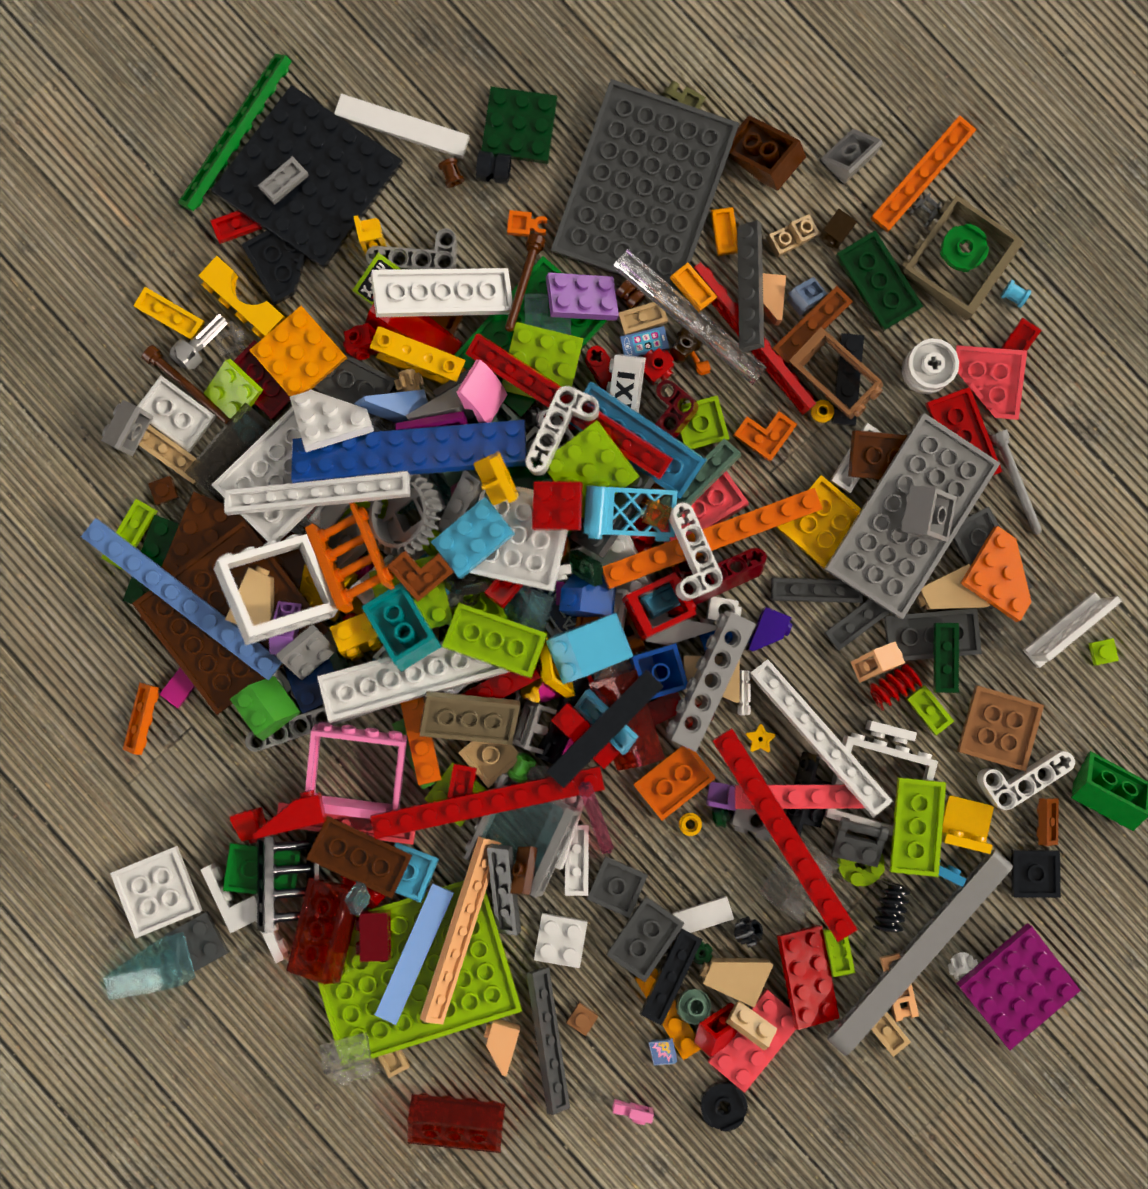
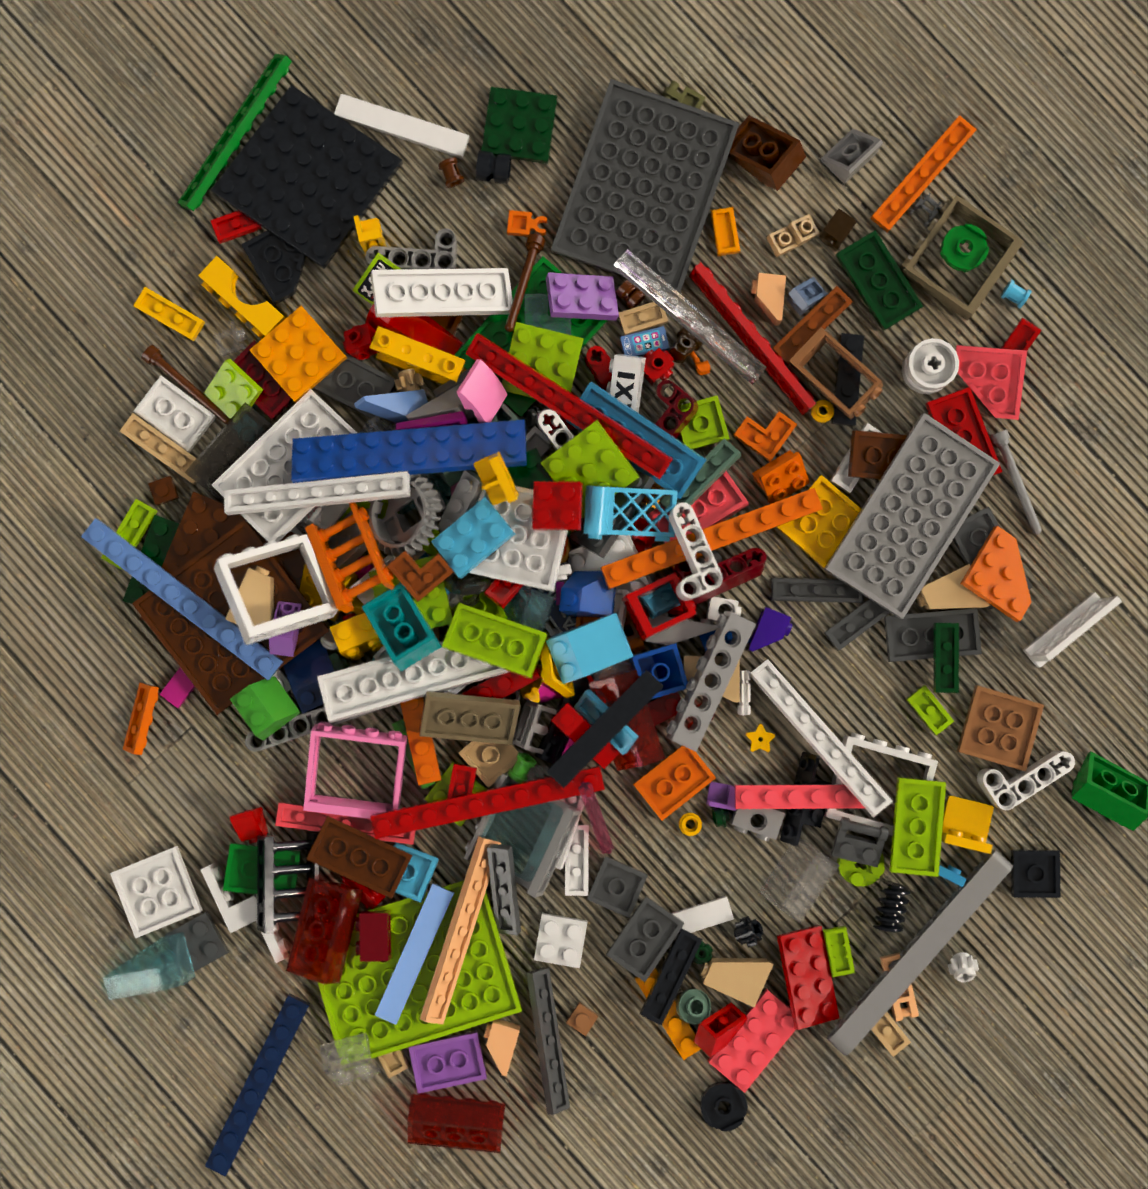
(126, 427): light grey slope -> none
(186, 353): light grey piece -> none
(257, 1085): none -> dark blue plate
(283, 180): light grey plate -> none
(300, 813): red slope -> none
(306, 652): light grey plate -> none
(328, 420): white plate -> none
(357, 898): clear light blue plate -> none
(448, 1062): none -> medium lavender plate
(523, 870): reddish brown plate -> none
(557, 432): white beam -> none
(586, 567): clear green plate -> none
(638, 1113): bright pink plate -> none
(657, 514): clear orange tile -> none
(663, 1051): tile -> none
(693, 287): light orange tile -> none
(750, 286): dark grey plate -> none
(751, 1025): tan plate -> none
(782, 476): none -> orange bracket
(784, 835): red plate -> none
(877, 662): light nougat slope -> none
(894, 685): red piece -> none
(900, 735): white plate -> none
(928, 513): light grey slope -> none
(1018, 986): magenta plate -> none
(1048, 821): dark orange plate -> none
(1103, 651): lime plate -> none

